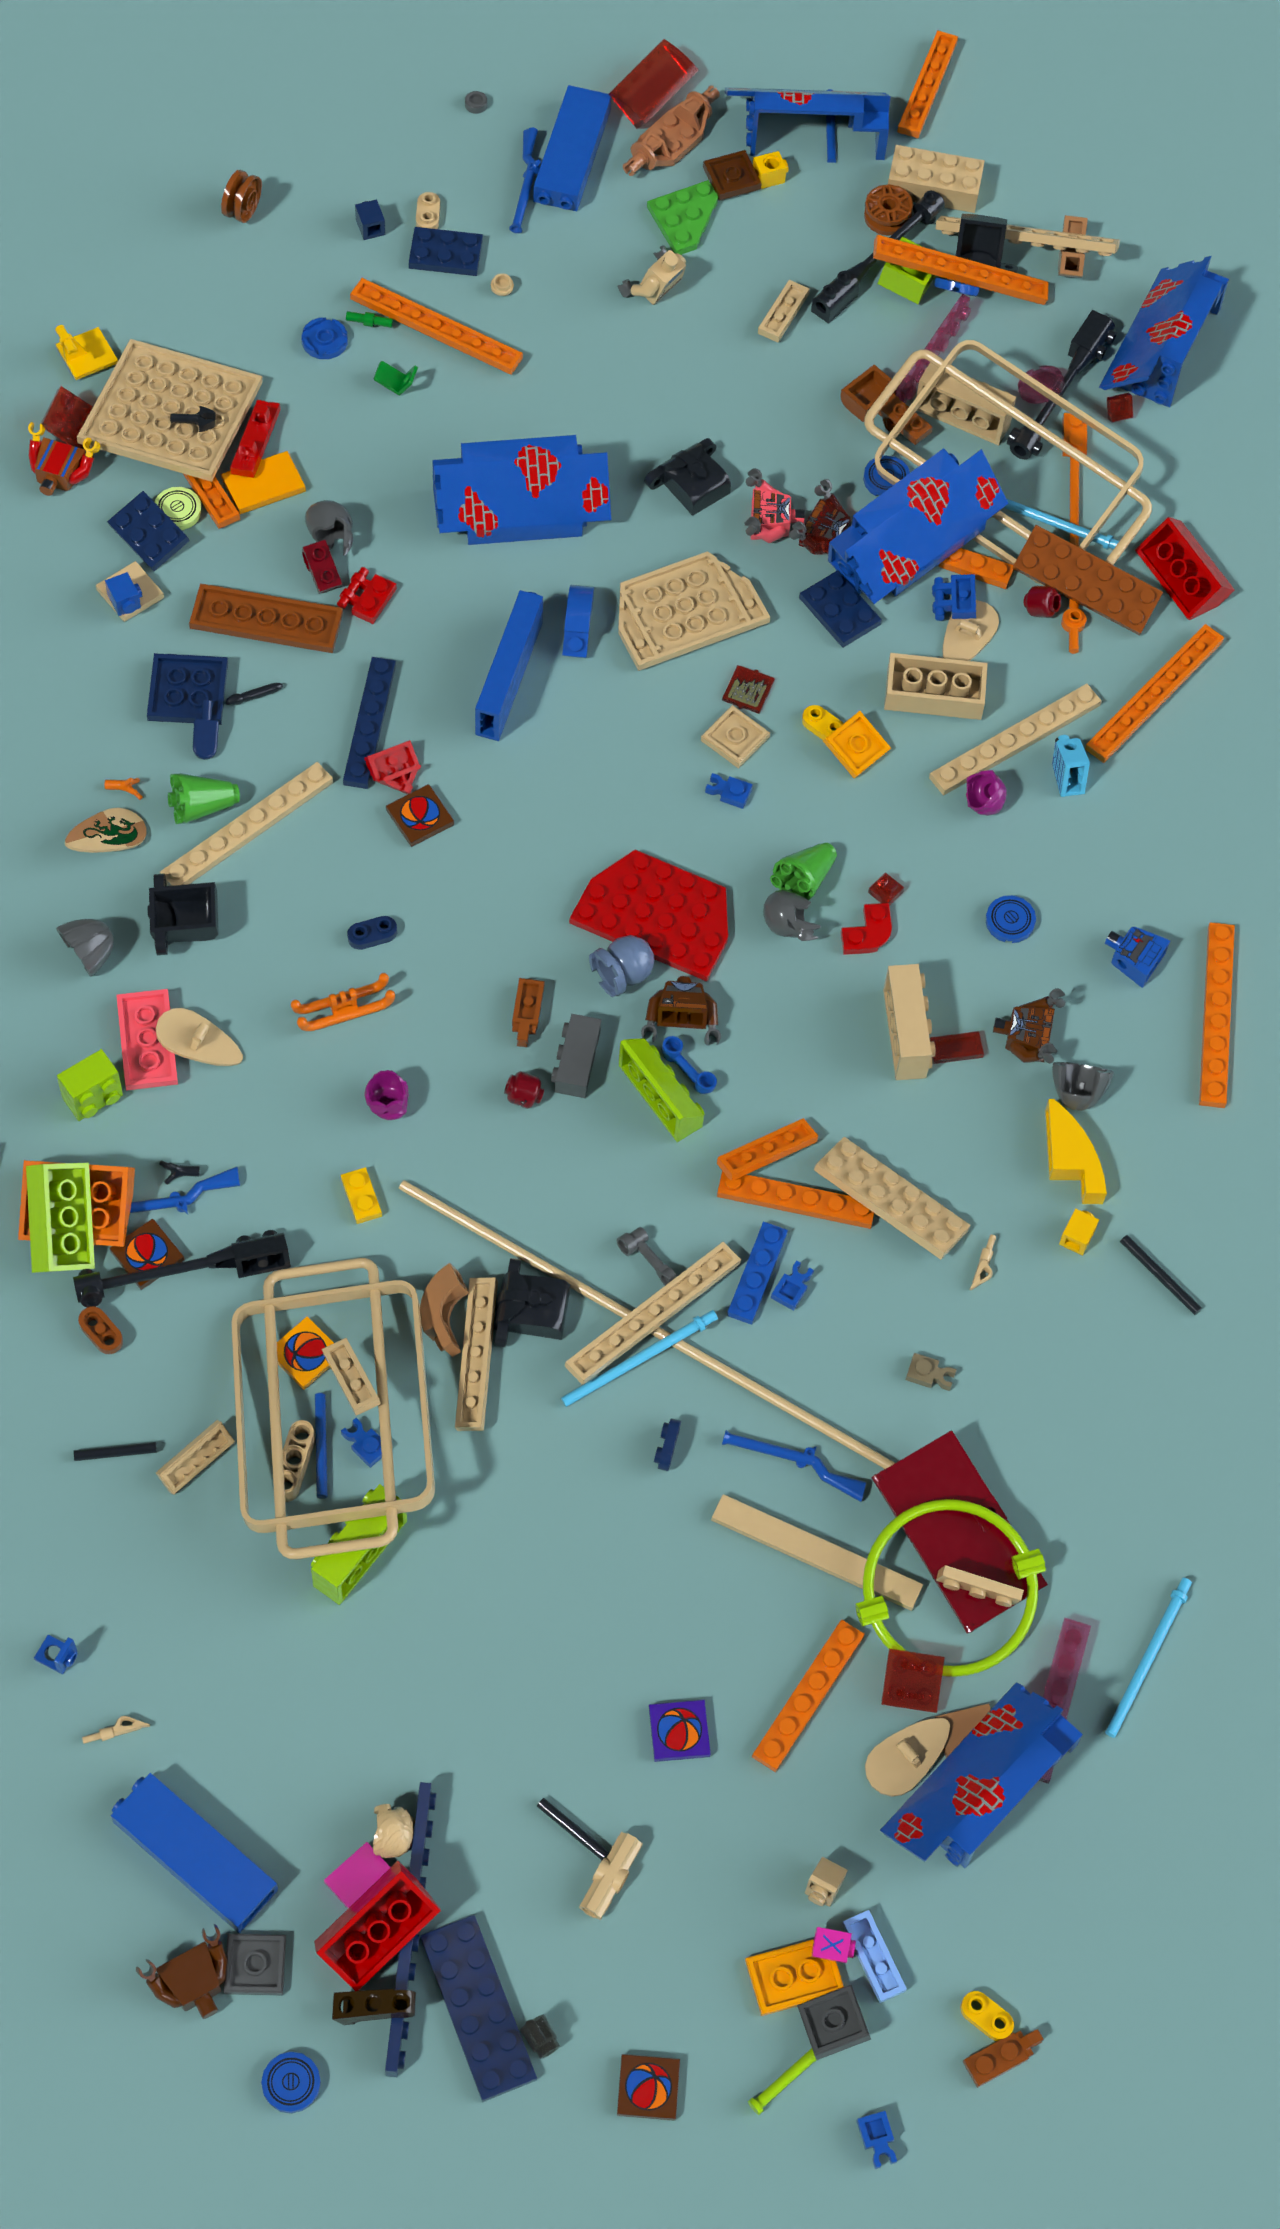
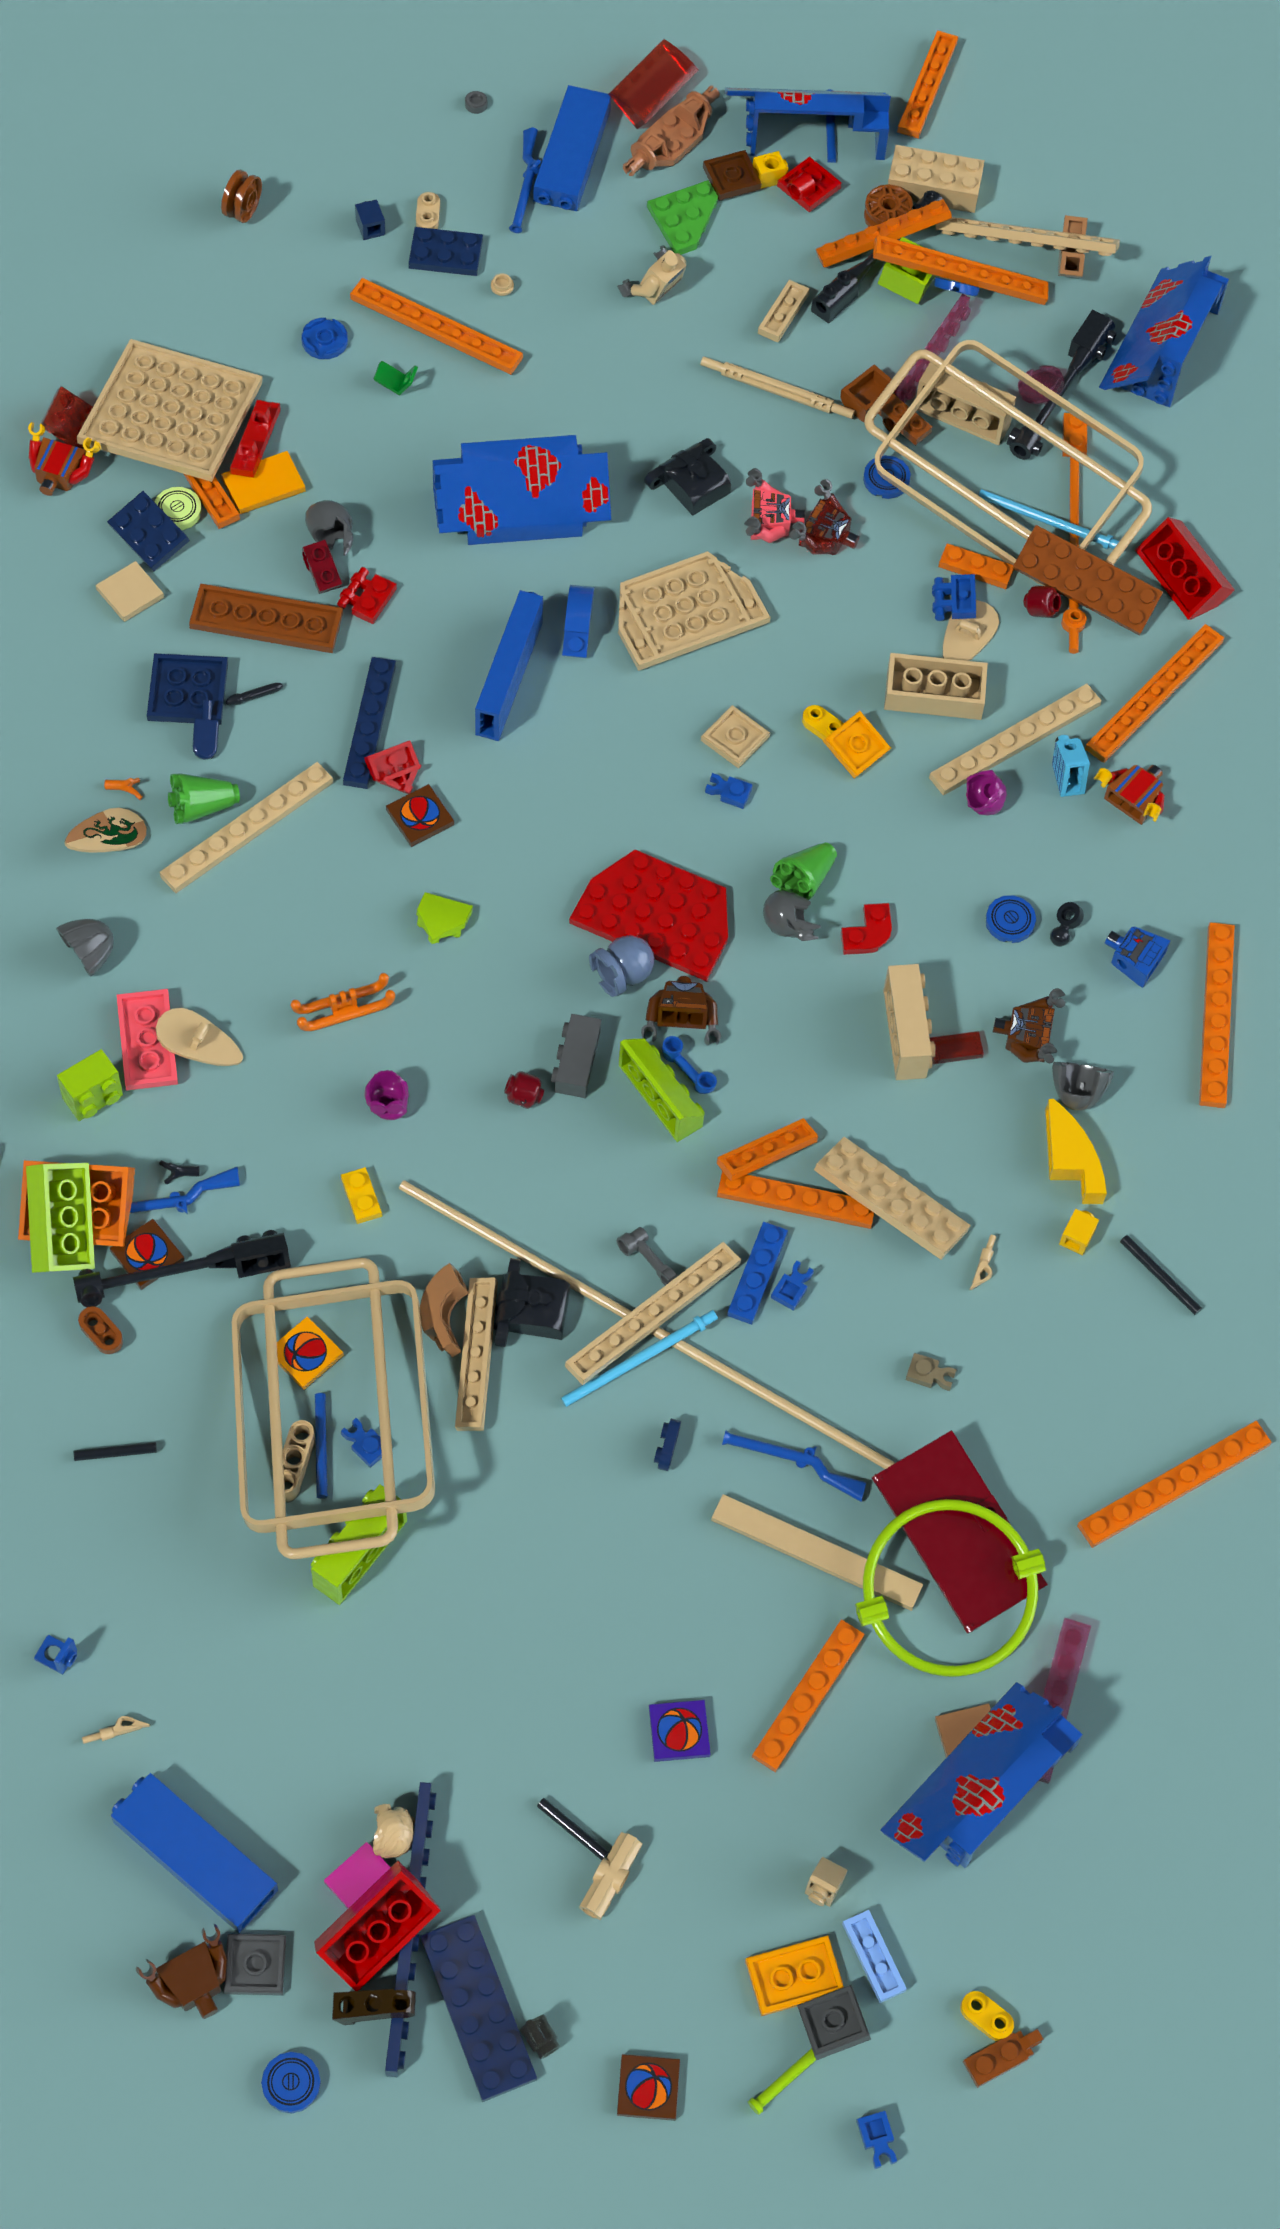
(85, 352): yellow plate -> none
(123, 594): blue brick -> none
(182, 913): black piece -> none
(195, 1457): tan plate -> none
(204, 418): black bar -> none
(351, 1376): tan plate -> none
(369, 319): green bar -> none
(373, 934): dark blue plate -> none
(442, 916): none -> lime slope
(527, 1009): dark orange hinge -> none
(748, 689): piece -> none
(777, 387): none -> tan axle
(809, 184): none -> red plate
(833, 1945): dark pink brick -> none
(840, 608): dark blue plate -> none
(886, 889): clear red tile -> none
(893, 228): none -> orange plate
(906, 1756): tan shield -> none
(912, 1680): clear red plate -> none
(917, 524): blue panel -> none
(979, 1586): tan plate -> none
(982, 240): black piece -> none
(1060, 935): none -> black plate
(1120, 407): clear red tile -> none
(1134, 791): none -> torso
(1174, 1484): none -> orange plate
(1178, 1597): medium azure bar -> none

